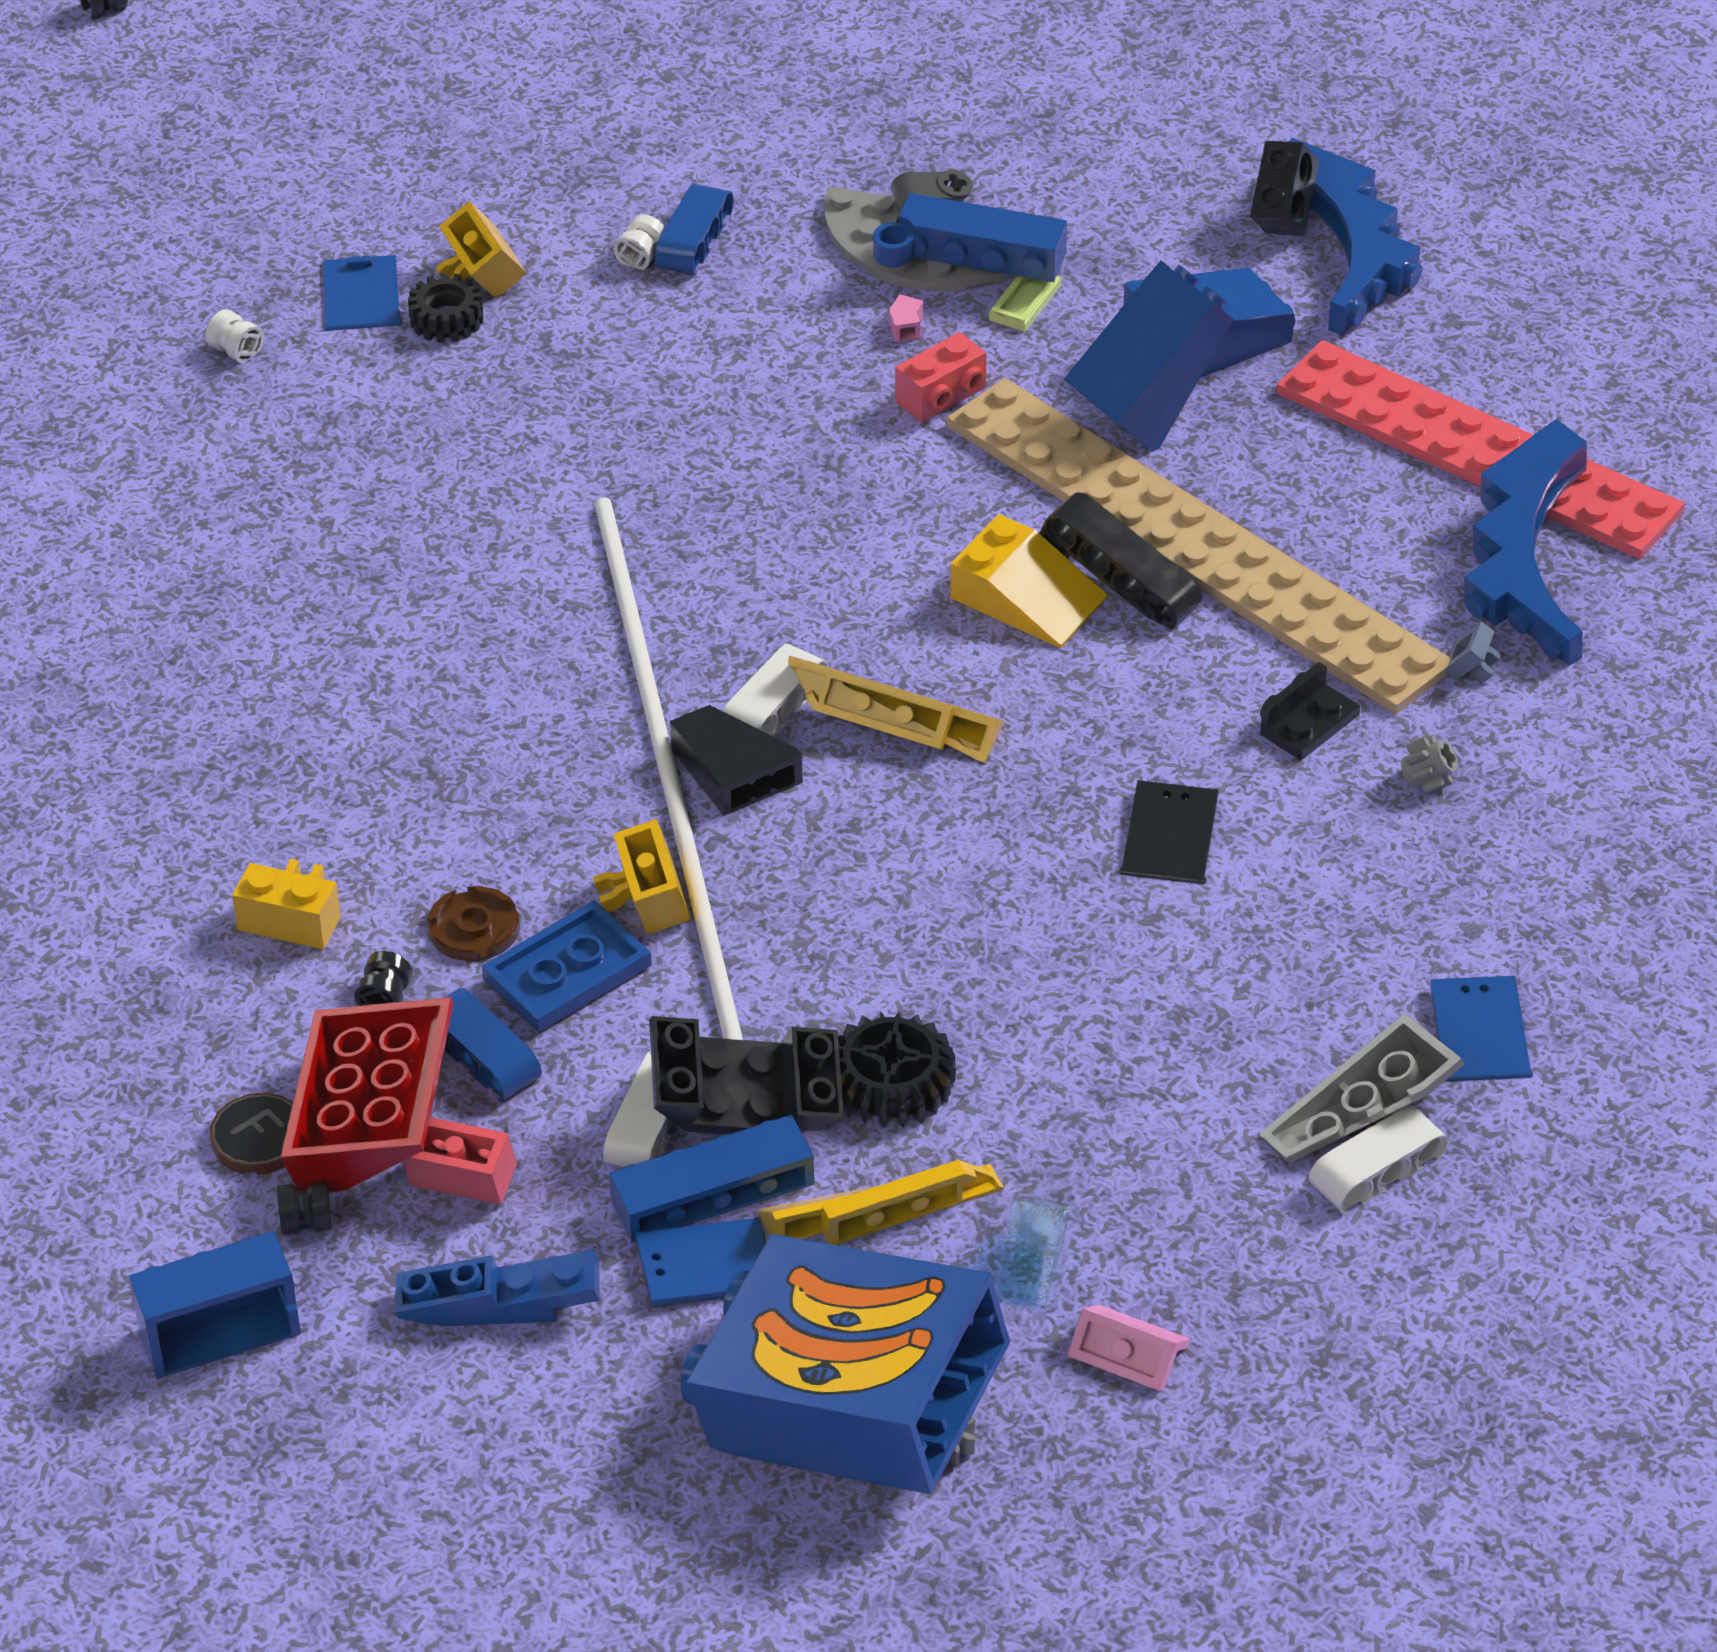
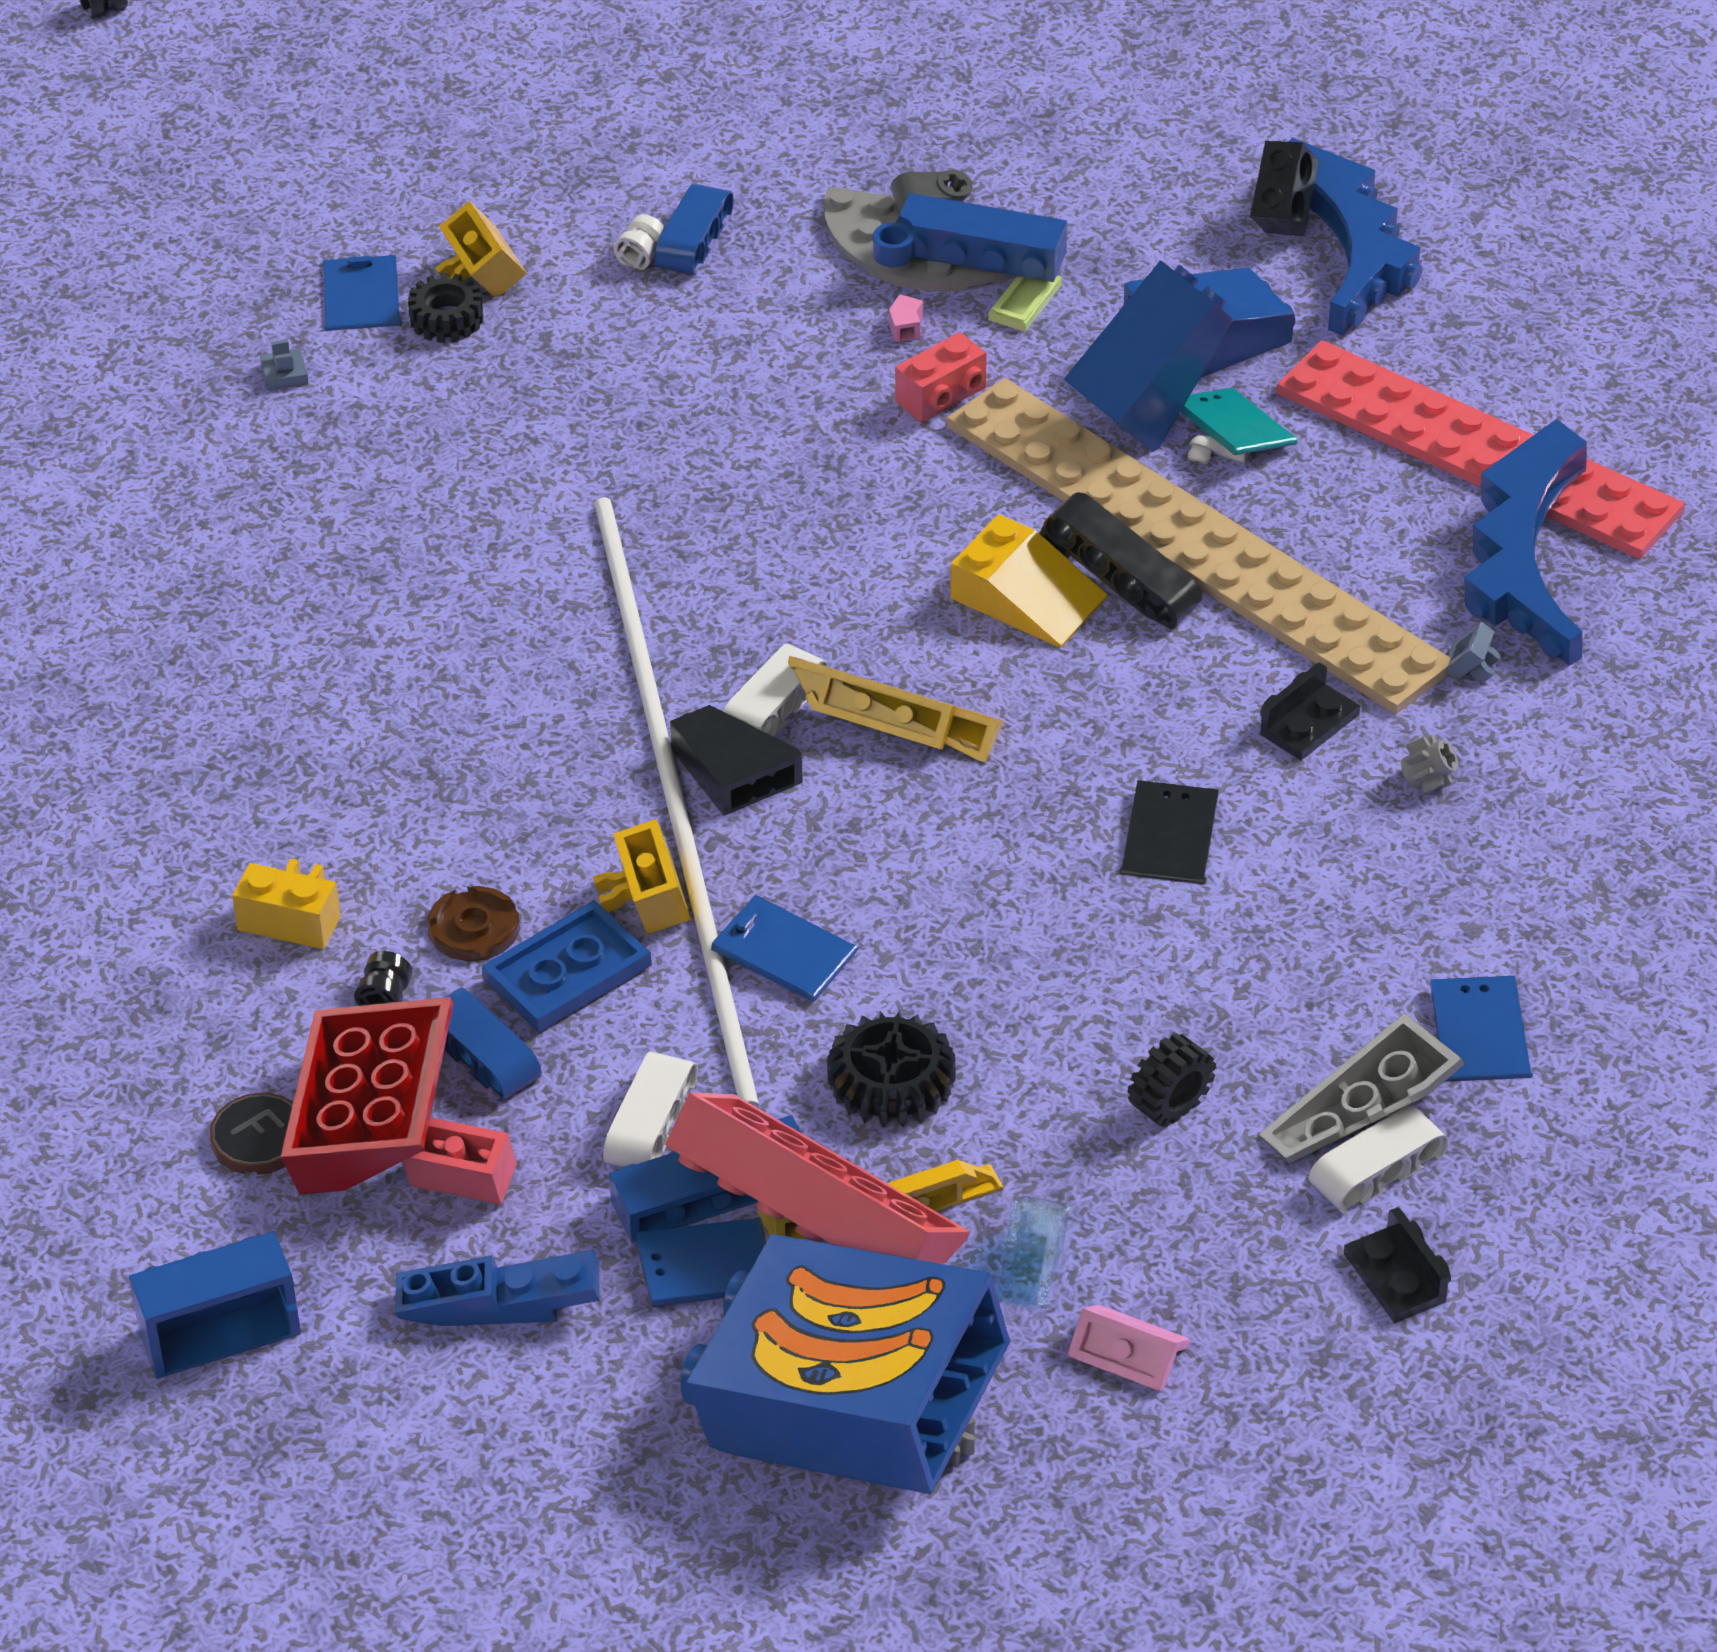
(230, 334): white wheel -> none
(283, 366): none -> sand blue tile
(315, 1205): black wheel -> none
(742, 1083): black slope -> none
(784, 948): none -> blue container
(806, 1181): none -> coral slope
(1171, 1079): none -> black tyre
(1204, 445): none -> white arm
(1236, 422): none -> teal container
(1400, 1267): none -> black bracket

